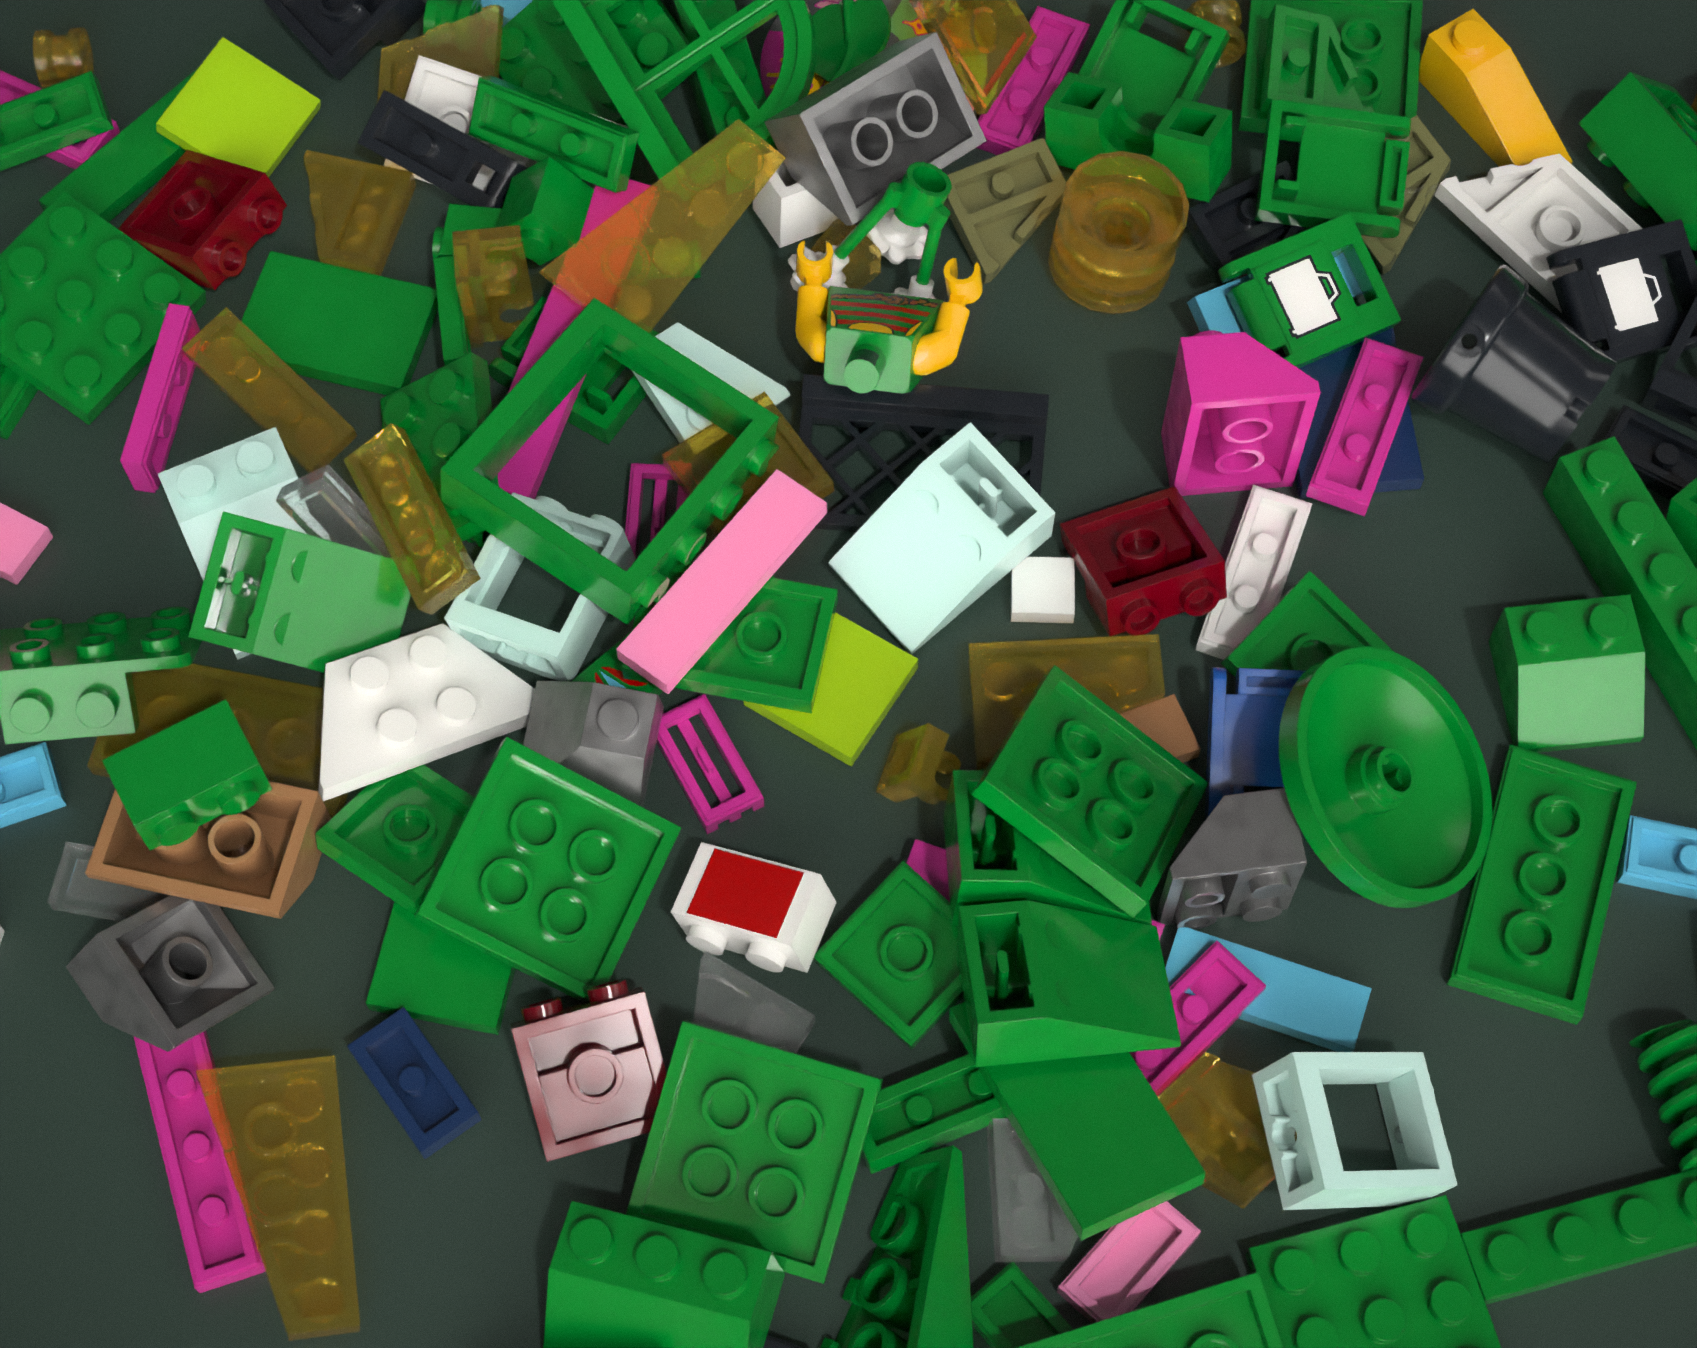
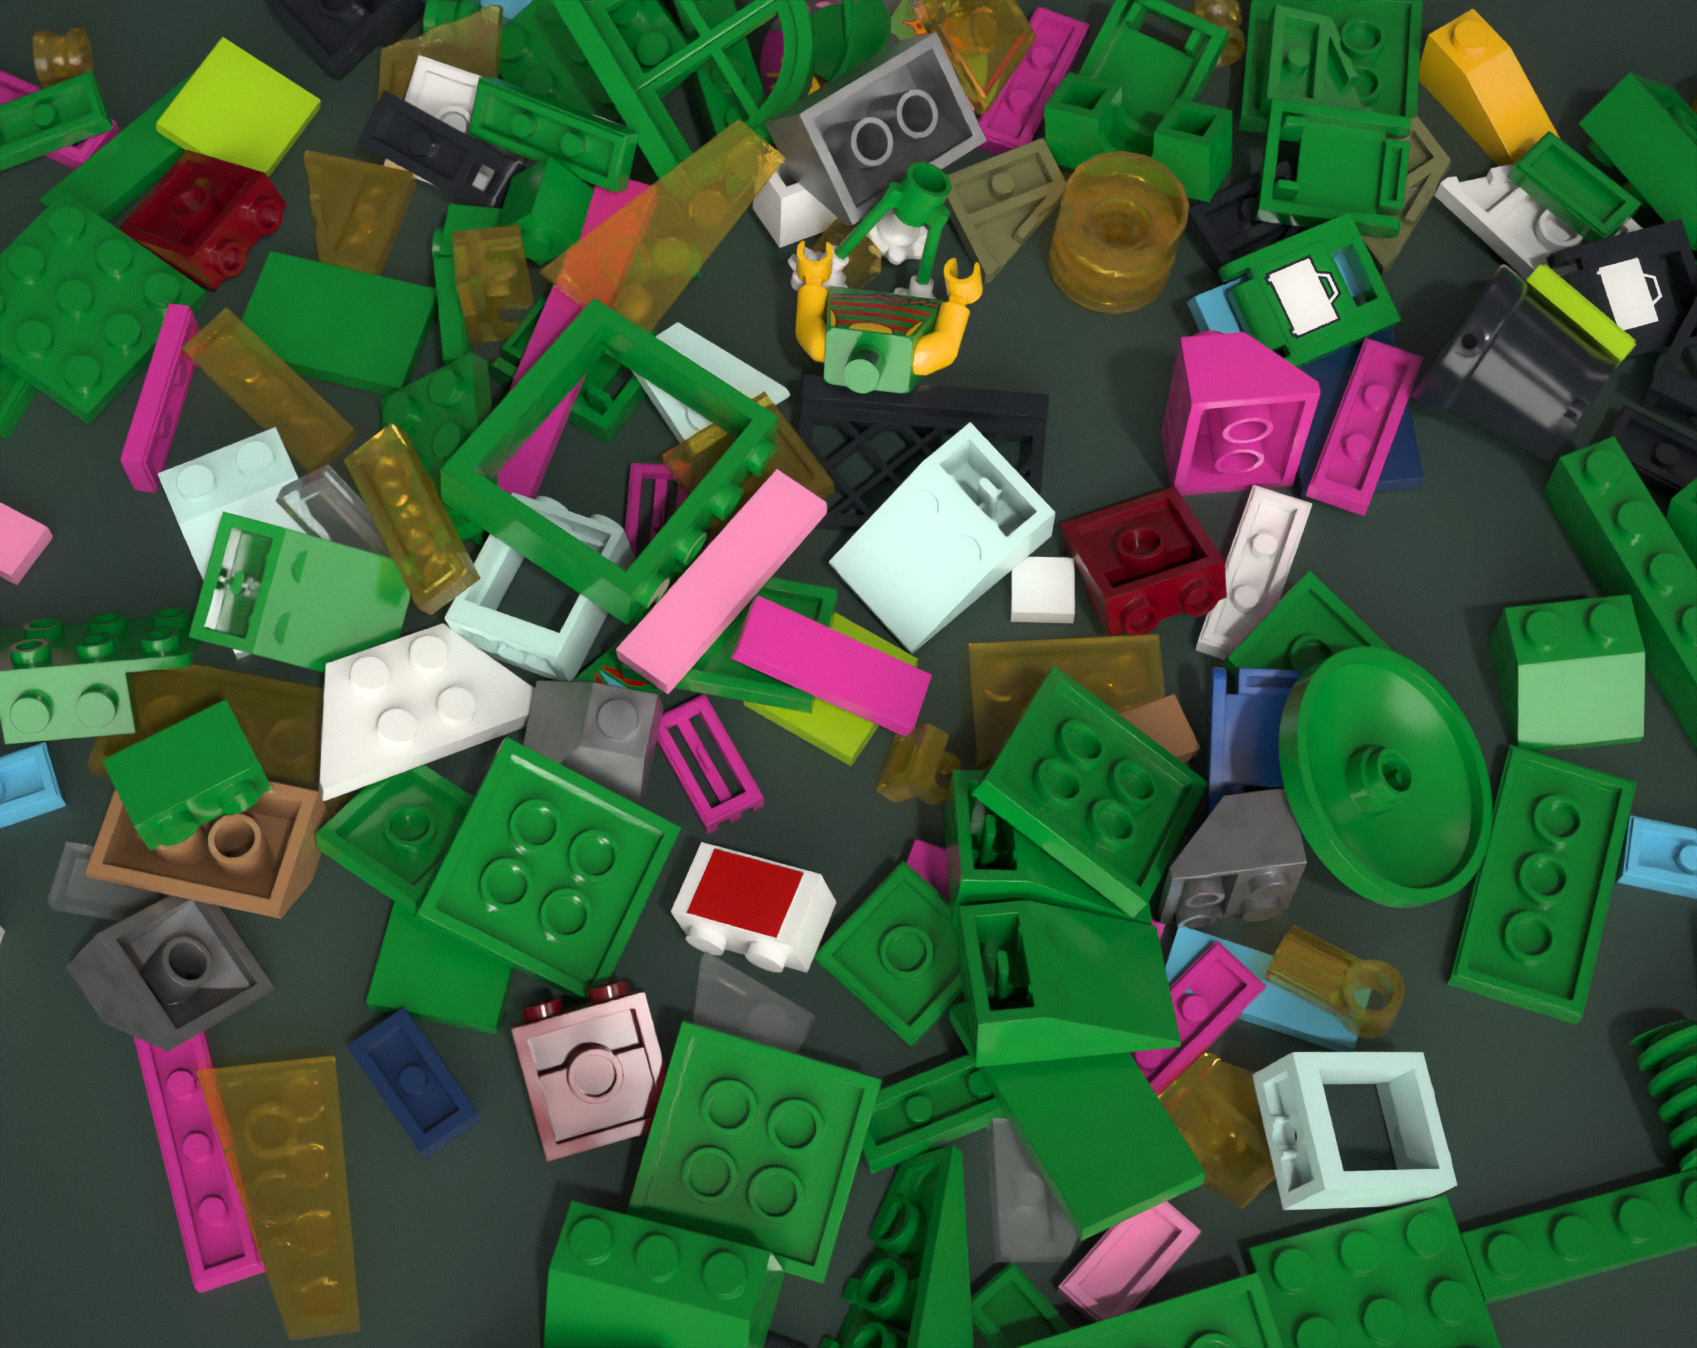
(831, 666): none -> dark pink tile
(1331, 977): none -> clear yellow piece
(1573, 189): none -> green tile
(1579, 313): none -> lime tile

